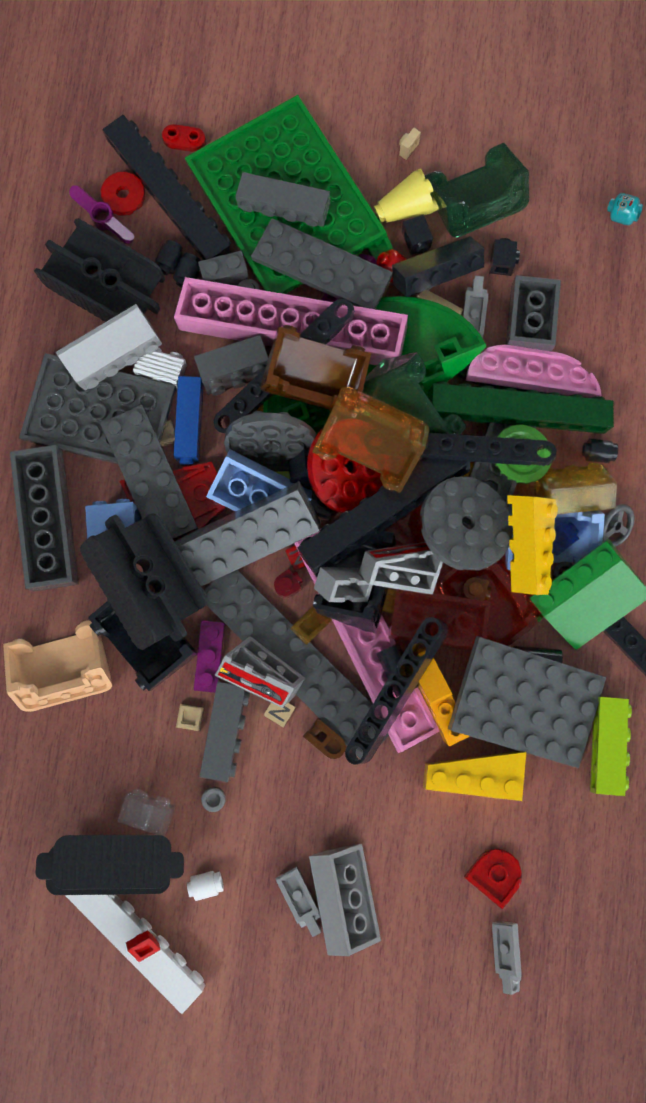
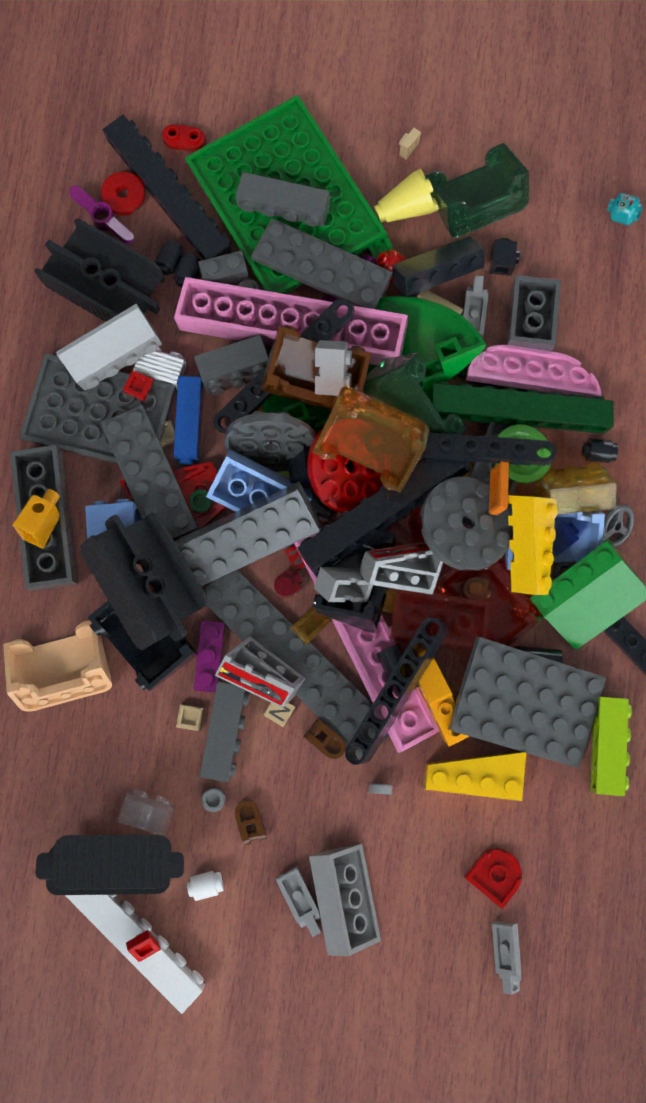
(38, 518): none -> light orange torso
(138, 385): none -> red plate
(199, 501): none -> dark green tile
(246, 814): none -> reddish brown plate
(333, 361): none -> light grey brick
(380, 788): none -> light grey tile
(417, 235): black brick -> none
(498, 488): none -> orange tile

